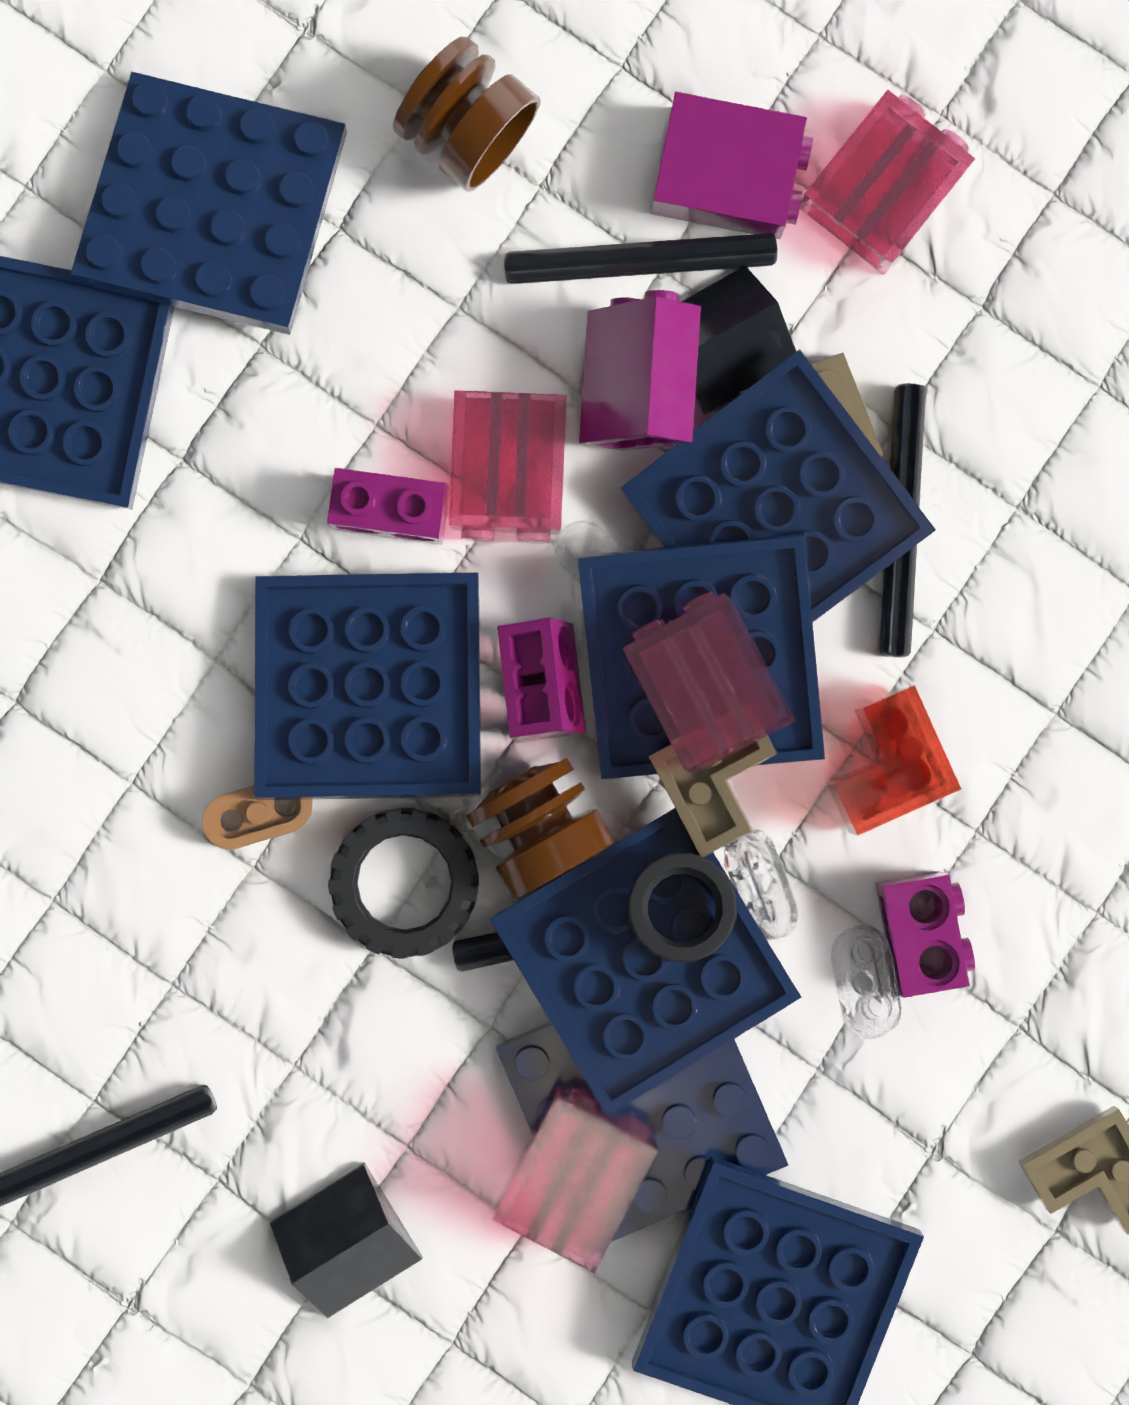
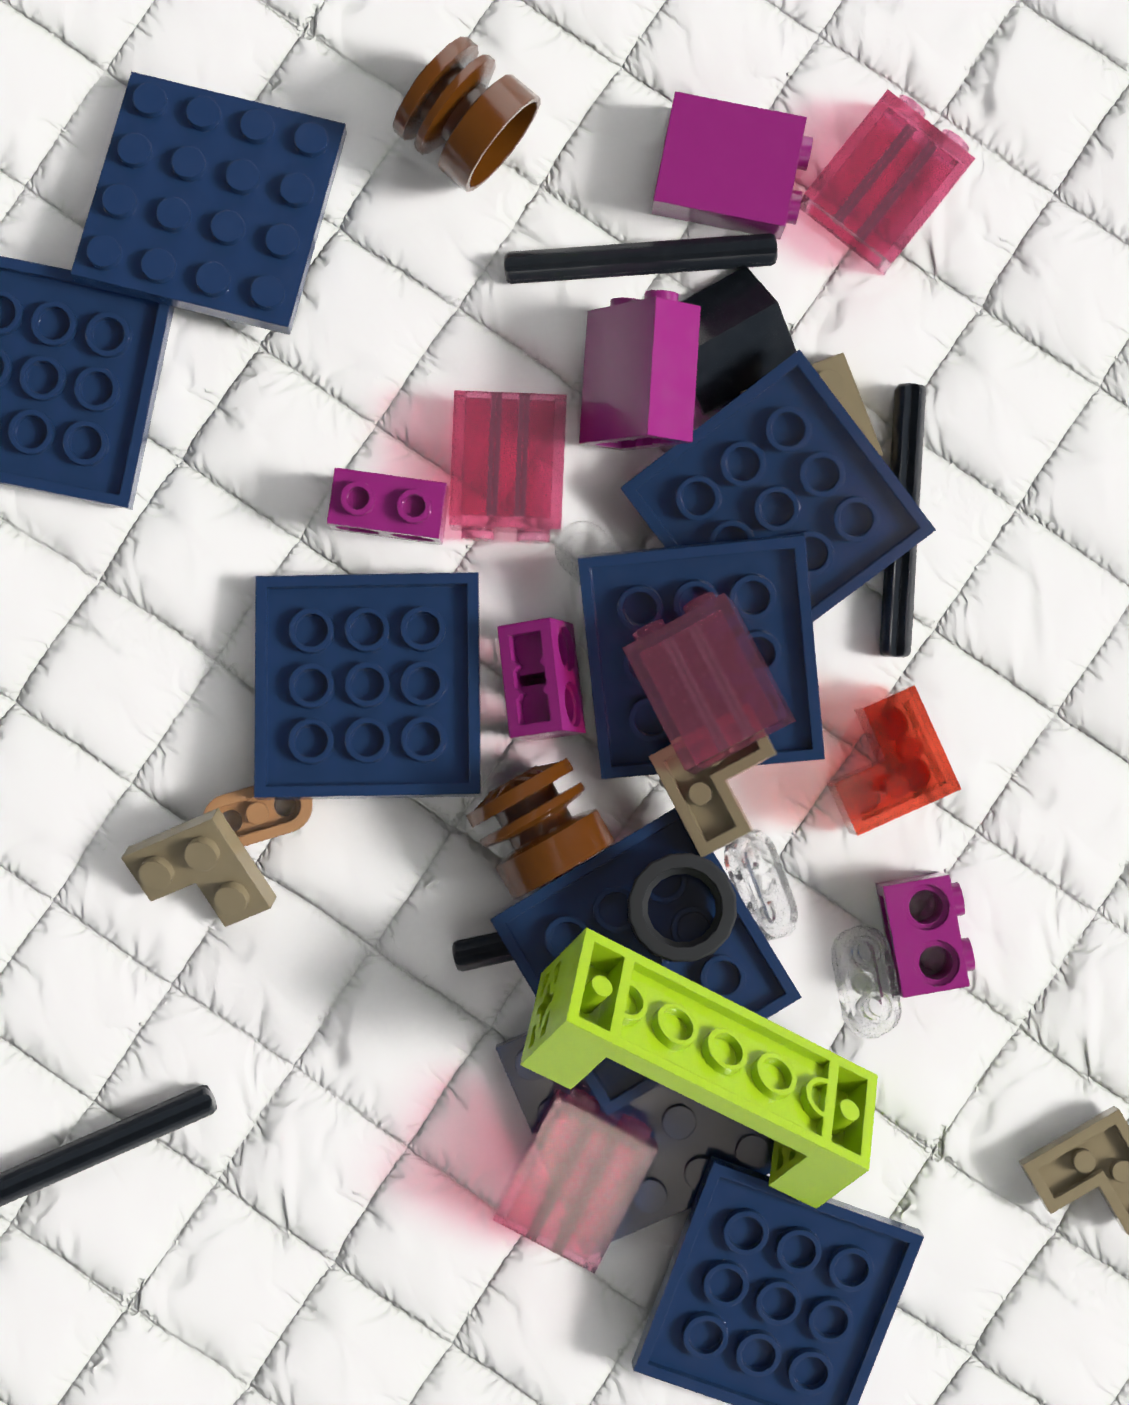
(203, 854): none -> dark tan plate
(343, 1242): black slope -> none
(346, 894): black tyre -> none
(627, 1008): none -> lime plate

